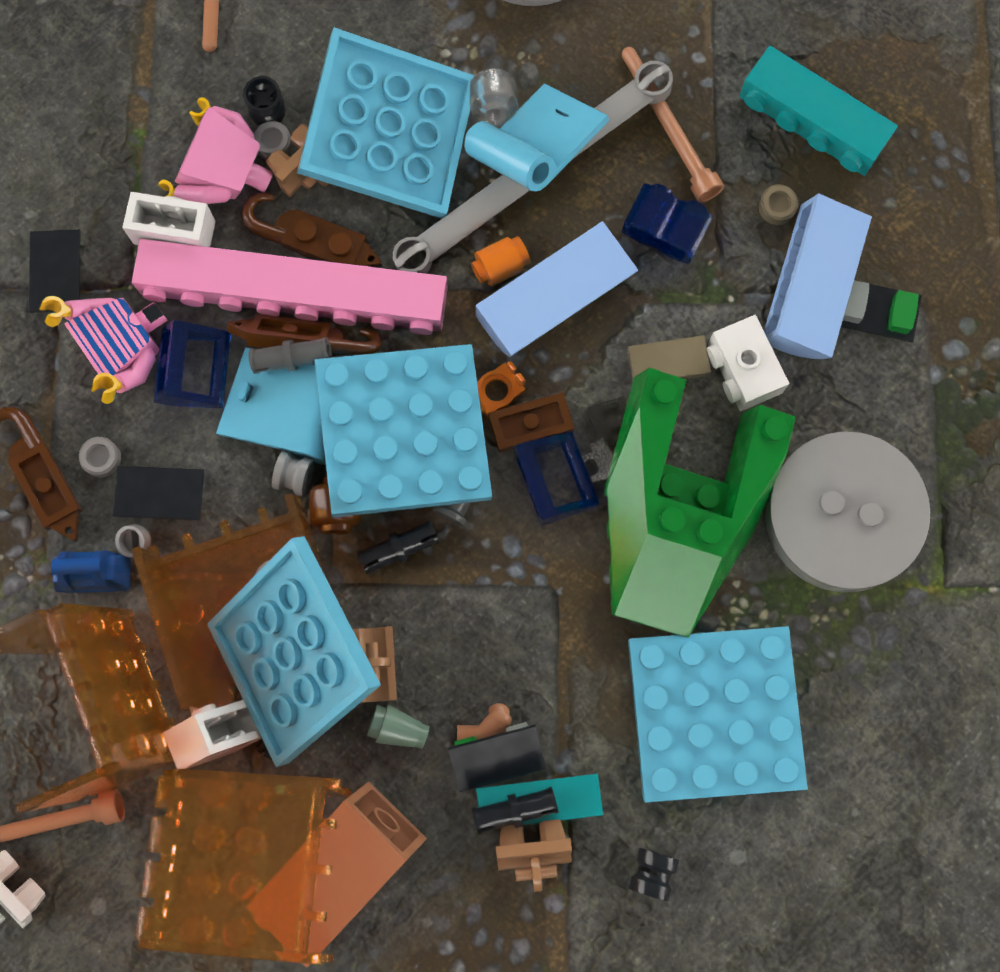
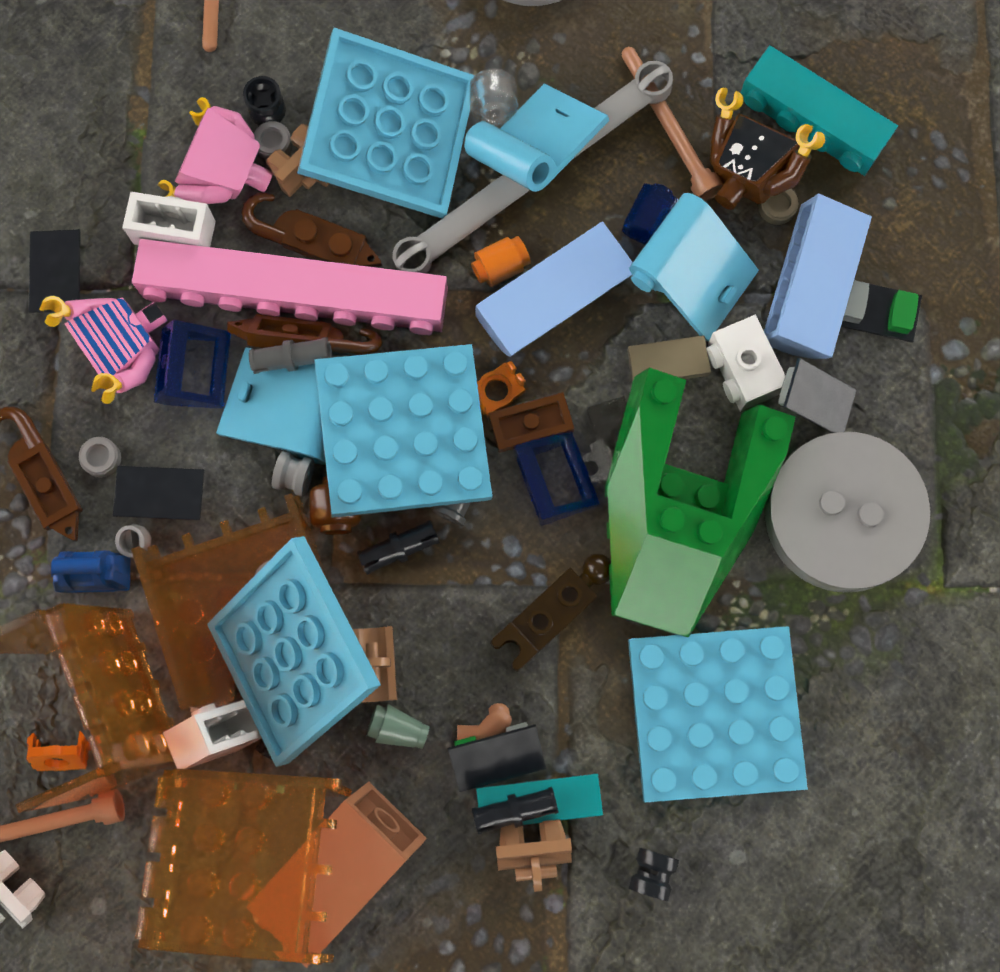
(73, 756): none -> orange piece
(553, 610): none -> dark brown plate
(695, 264): none -> medium azure door
(754, 157): none -> torso
(817, 396): none -> piece

